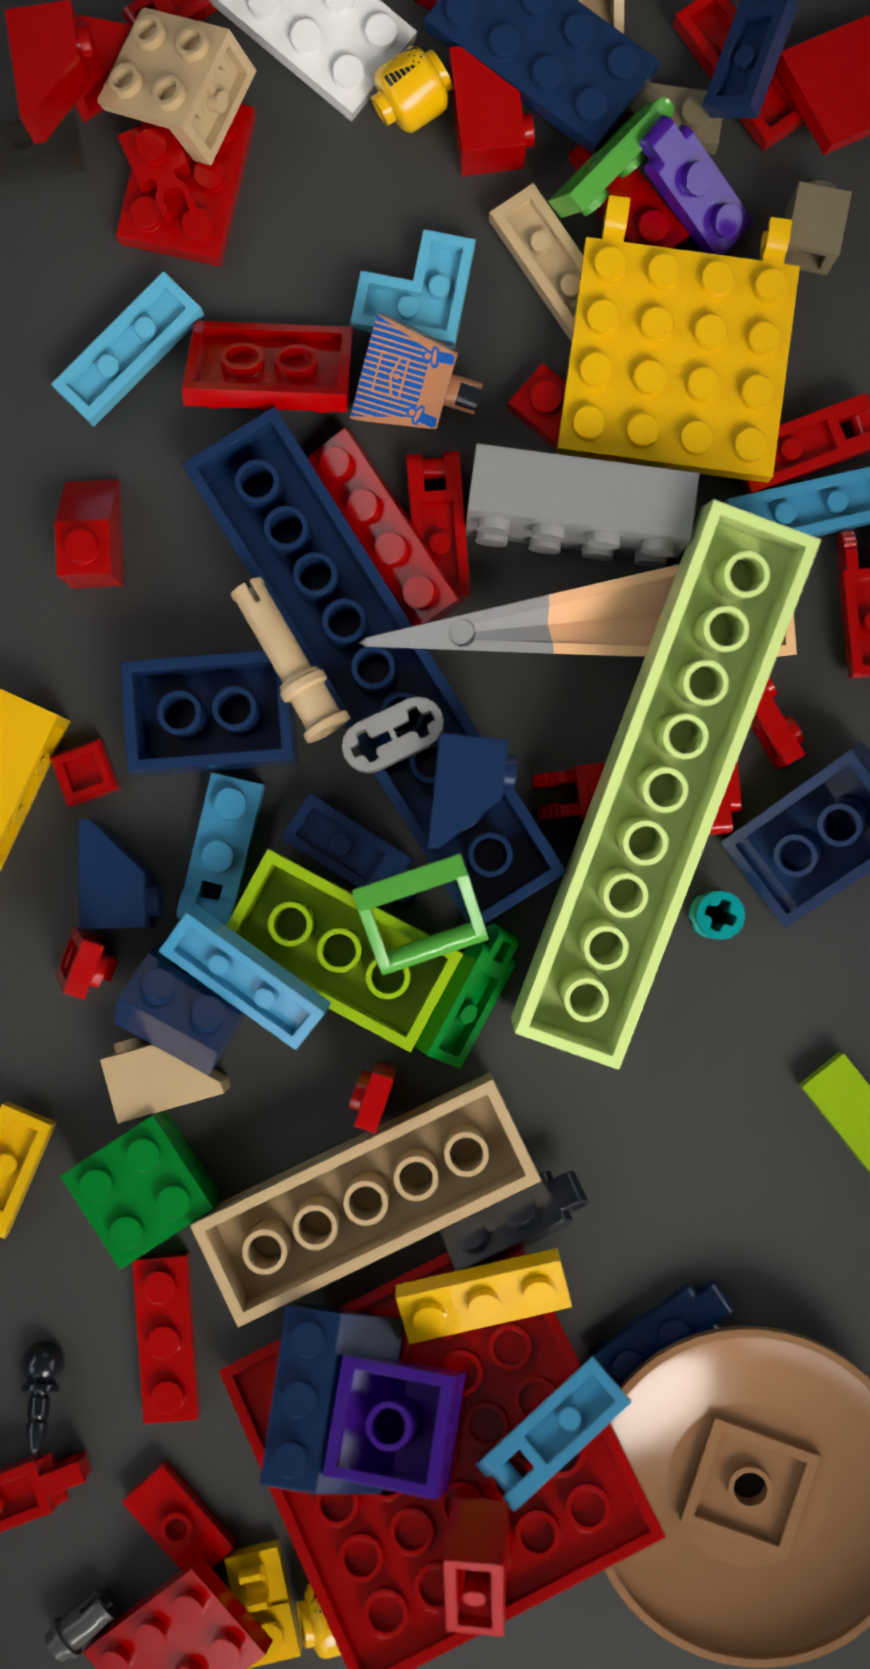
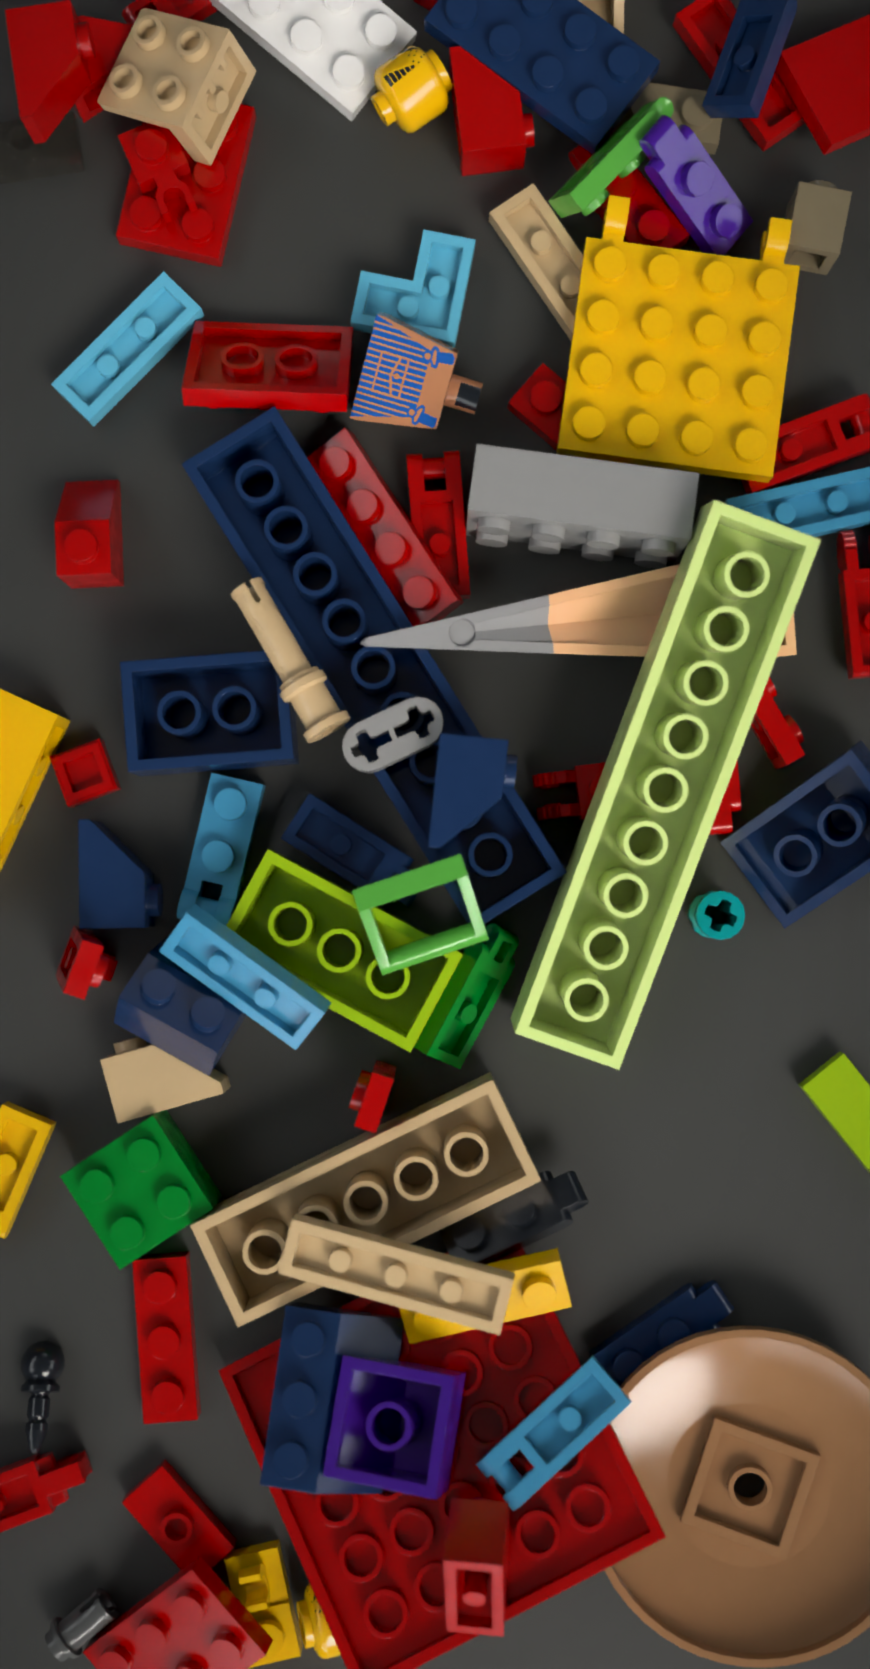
(396, 1273): none -> tan plate

